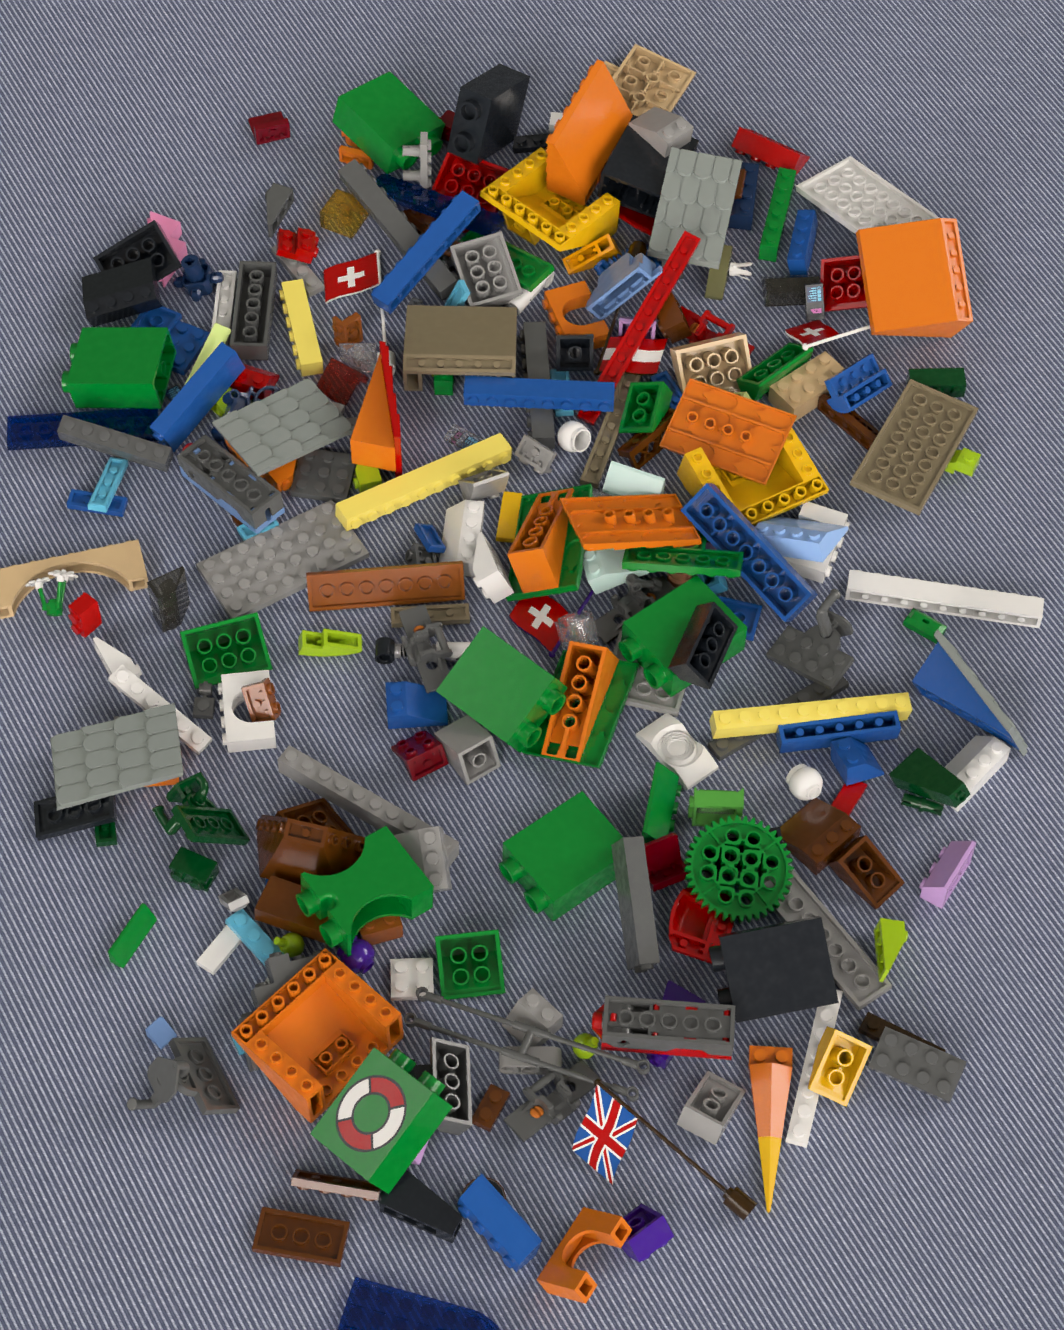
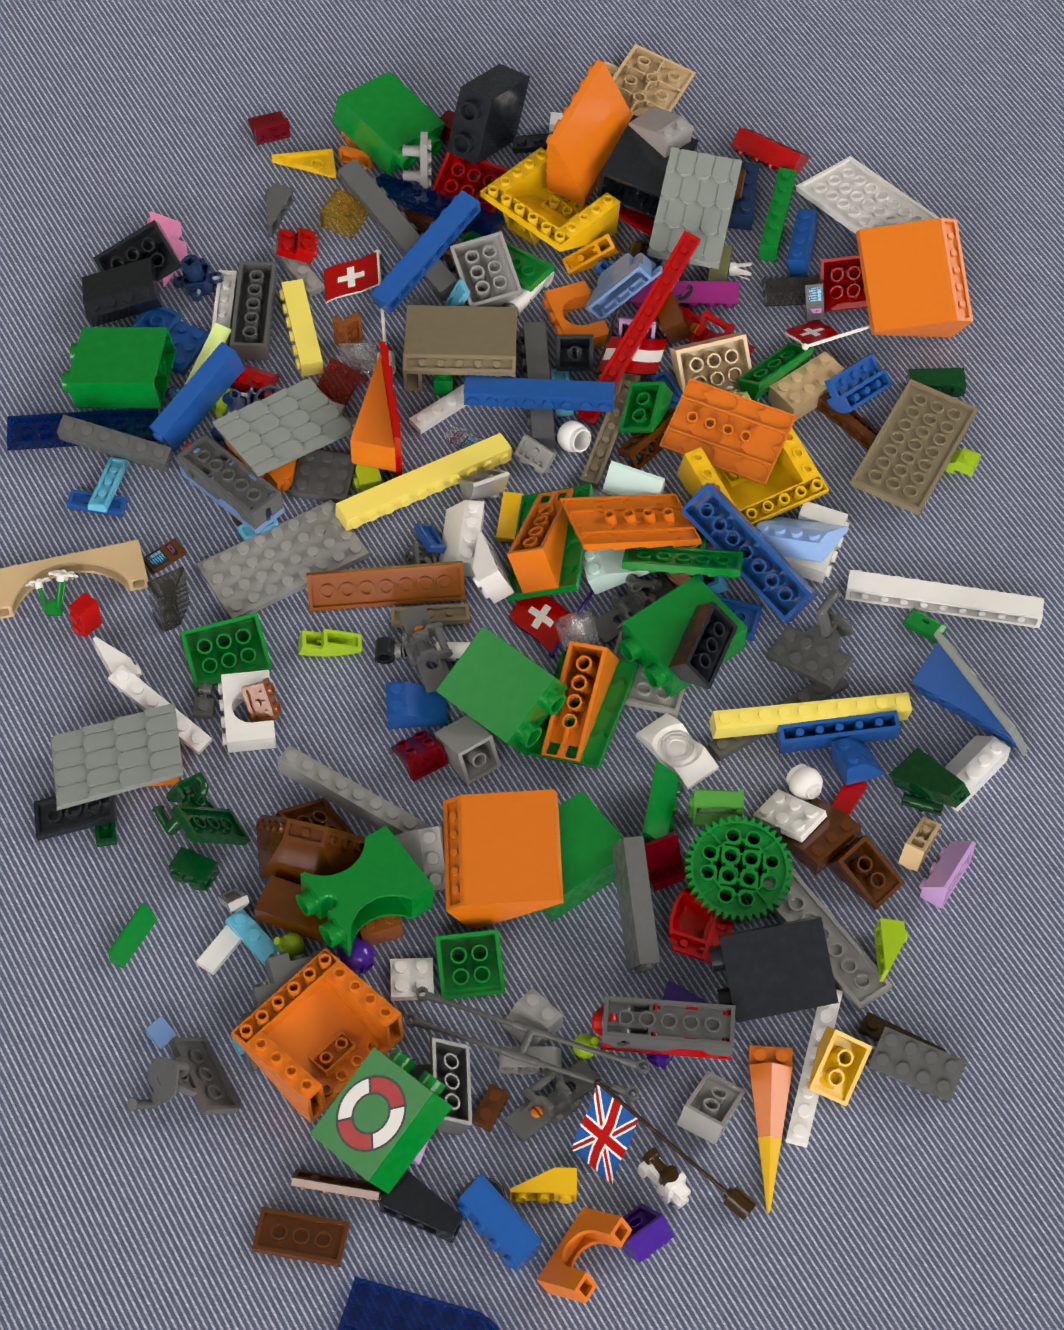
(164, 556): none -> tile
(313, 161): none -> yellow wing
(438, 410): none -> white plate
(501, 855): none -> orange slope
(553, 1185): none -> yellow slope
(666, 1178): none -> white hips
(698, 292): none -> magenta brick
(793, 816): none -> white plate
(919, 844): none -> tan slope

